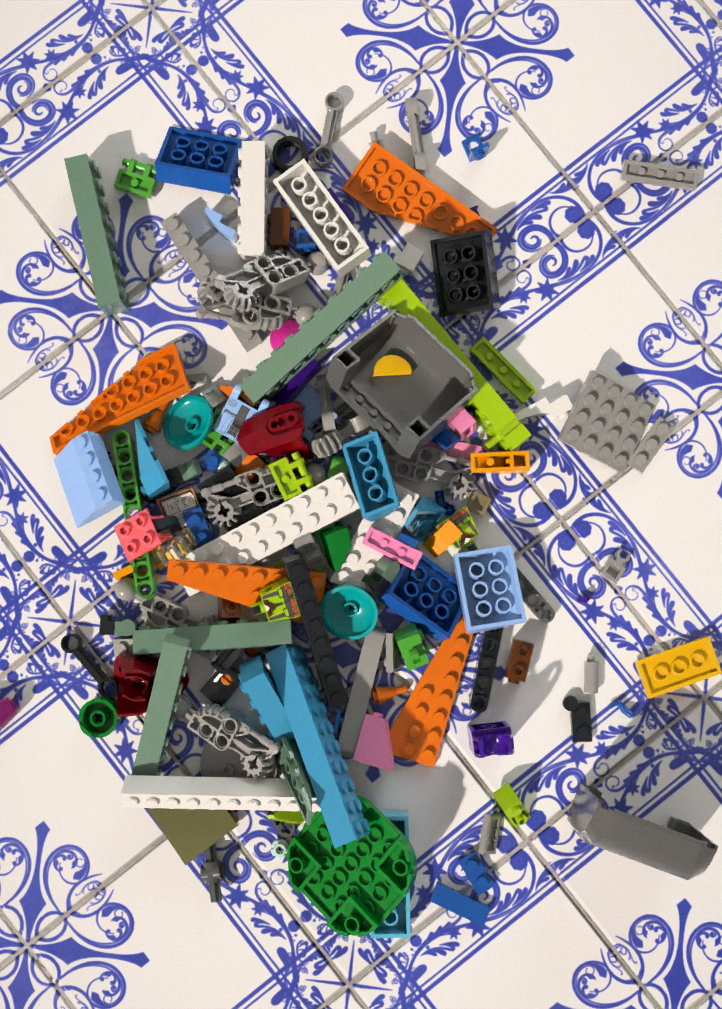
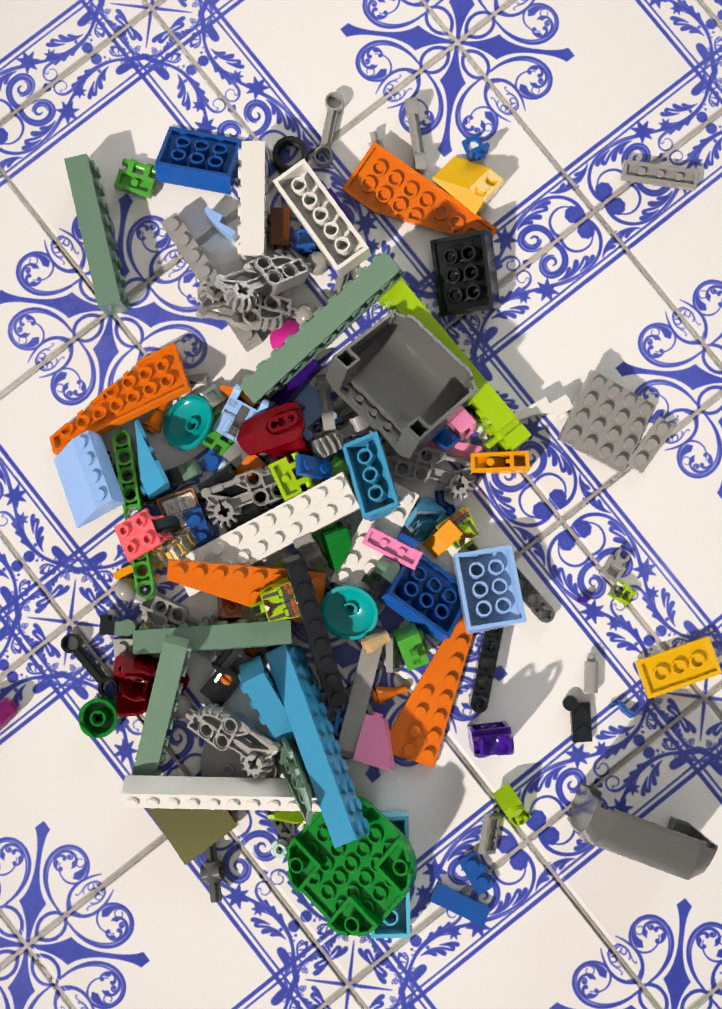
(313, 467): none -> blue plate
(373, 642): none -> tan cone
(391, 365): yellow tile -> none
(410, 259): white brick -> none
(469, 183): none -> yellow slope
(478, 503): dark tan plate -> none
(502, 370): lime plate -> none
(518, 661): reddish brown brick -> none
(626, 588): none -> lime piece

